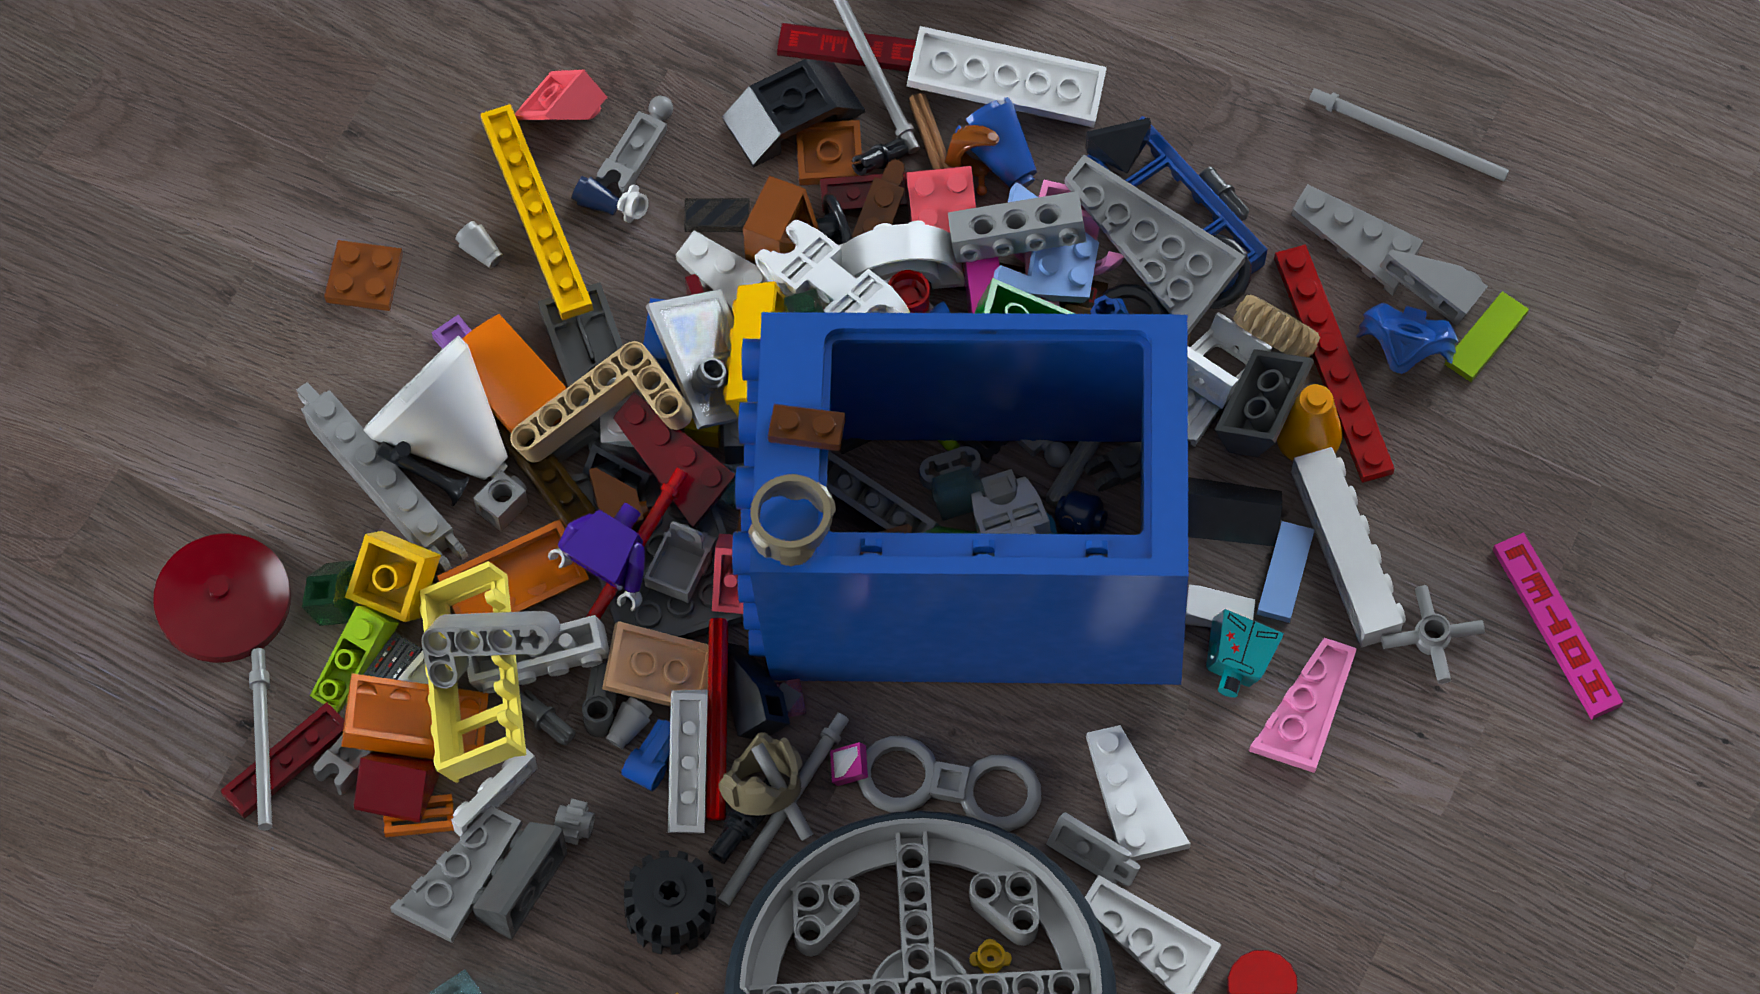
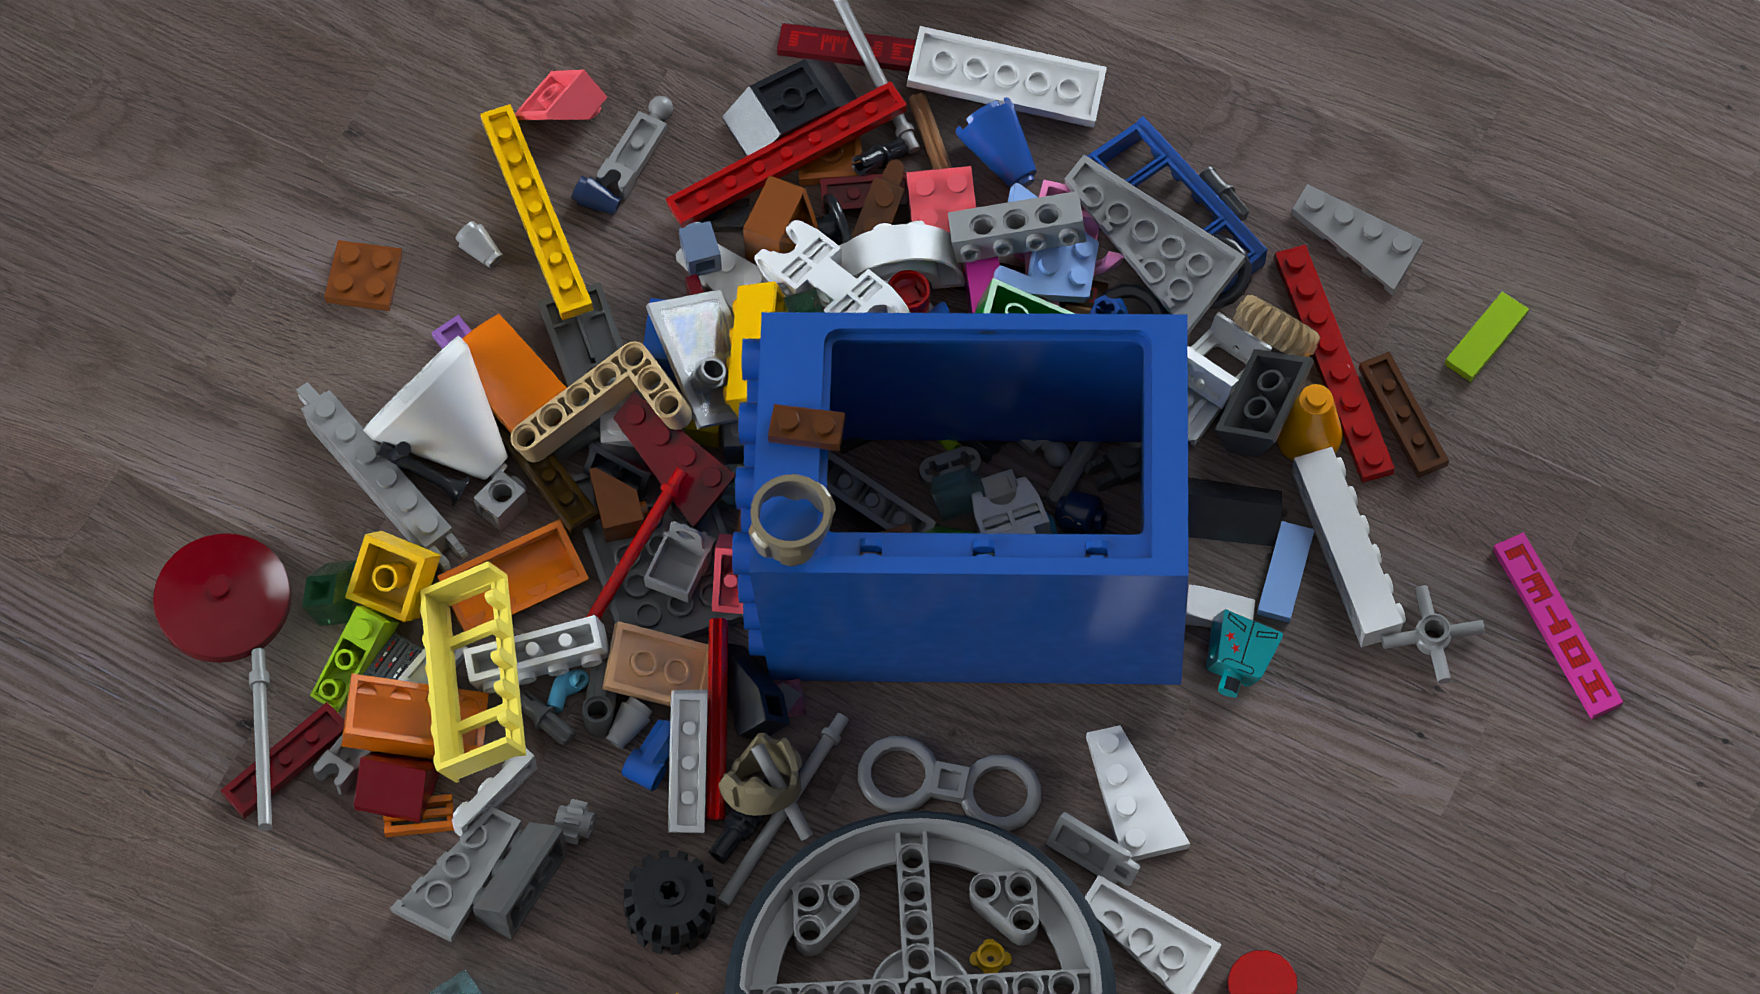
(529, 632): light grey beam -> none
(565, 686): none -> medium azure arm
(606, 550): dark purple torso -> none
(633, 204): white plate -> none
(700, 248): none -> sand blue brick
(786, 154): none -> red plate
(849, 764): dark pink tile -> none
(965, 139): dark orange helmet -> none
(1119, 143): black slope -> none
(1304, 717): bright pink wing -> none
(1333, 102): light grey bar -> none
(1403, 414): none -> reddish brown plate
(1408, 335): blue piece -> none
(1440, 284): light grey slope -> none

